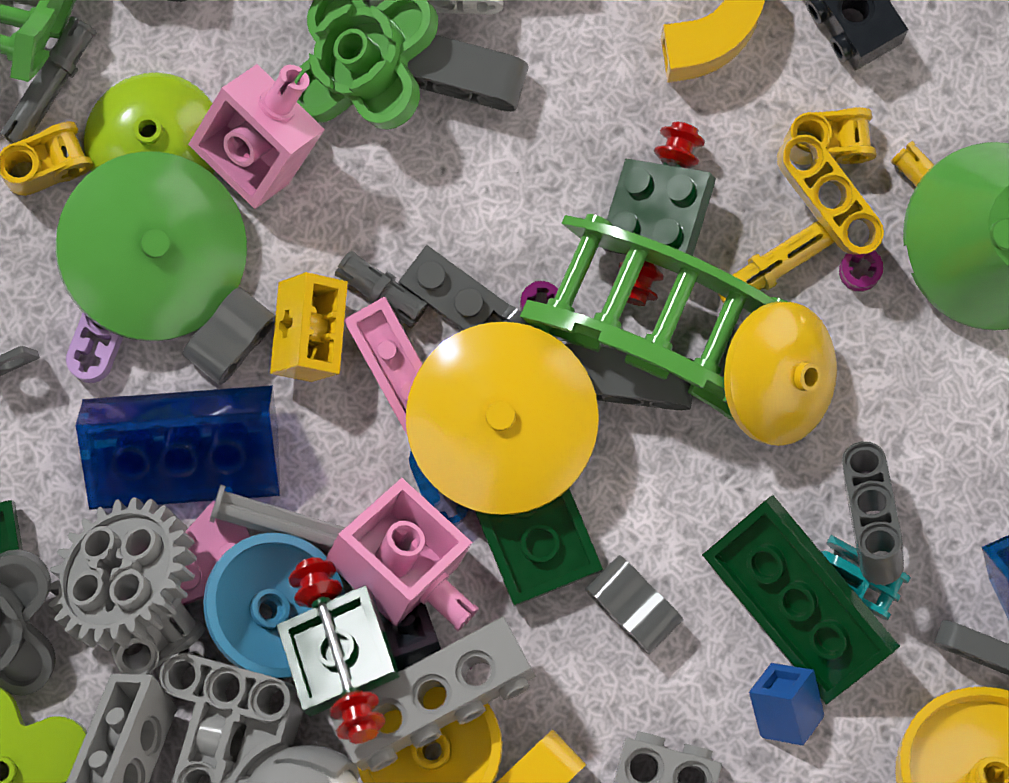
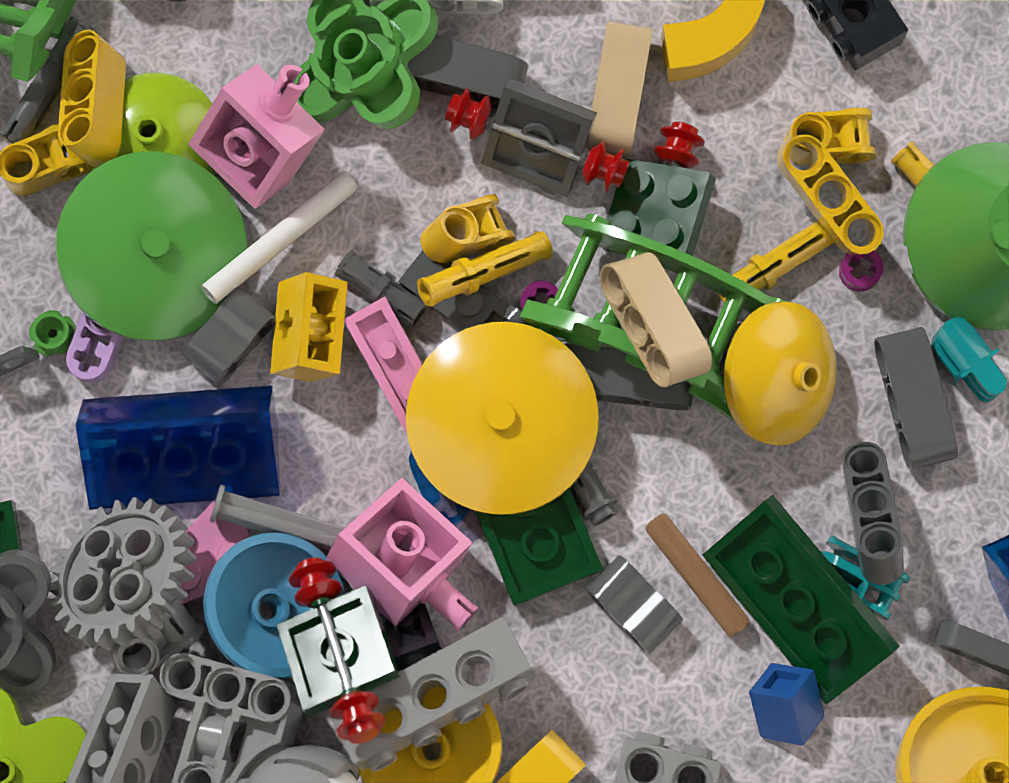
(44, 324): none -> bright green plate
(92, 98): none -> yellow beam
(279, 237): none -> white piece
(466, 231): none -> yellow piece
(467, 275): none -> yellow pin
(537, 138): none -> dark grey plate
(594, 497): none -> dark grey pin
(619, 86): none -> tan beam
(655, 319): none -> tan beam
(697, 575): none -> medium nougat axle
(916, 398): none -> dark grey beam
(969, 359): none -> teal arm

